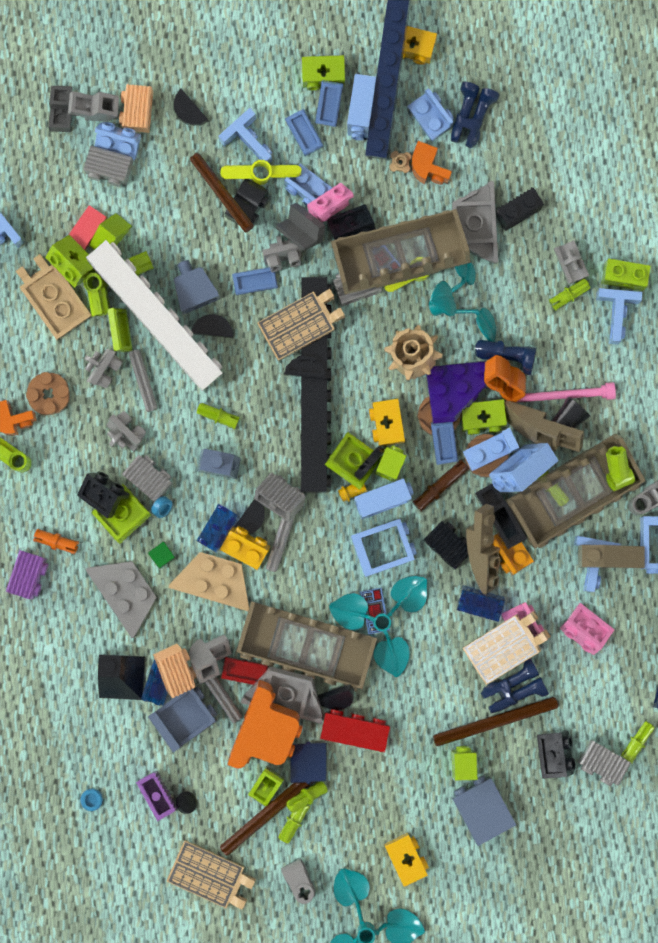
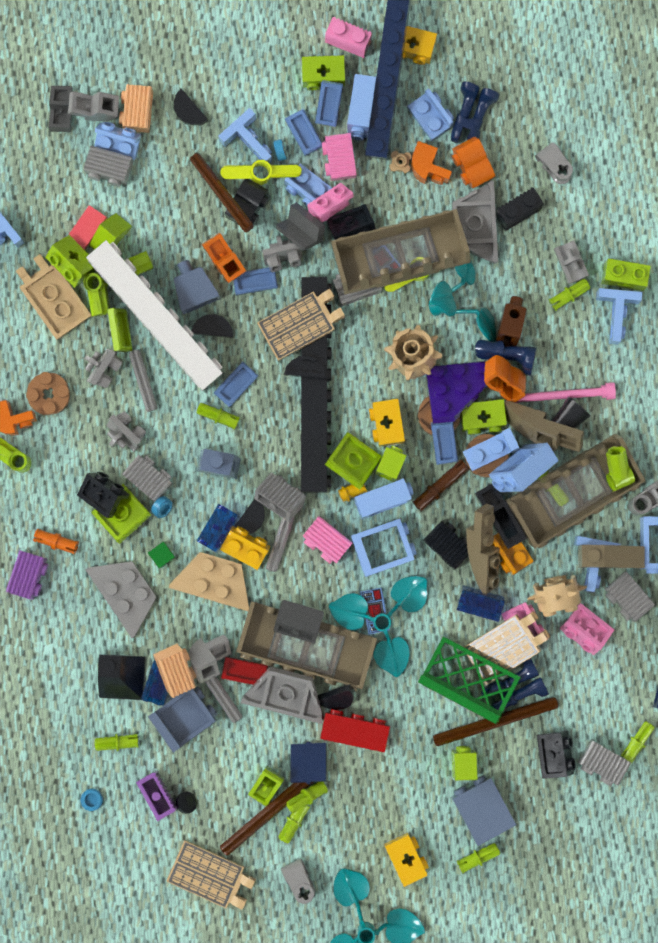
(116, 742): none -> lime axle
(223, 258): none -> orange brick
(236, 384): none -> medium blue tile
(265, 731): orange brick -> none
(280, 150): none -> dark azure tile
(298, 621): none -> dark grey panel
(327, 540): none -> bright pink brick
(340, 157): none -> bright pink brick
(348, 37): none -> bright pink brick
(370, 461): black tile -> none
(460, 697): none -> green fence
(473, 162): none -> orange brick
(478, 857): none -> lime axle
(511, 322): none -> reddish brown torso
(552, 161): none -> light grey piece
(557, 595): none -> tan brick
(629, 597): none -> light grey brick

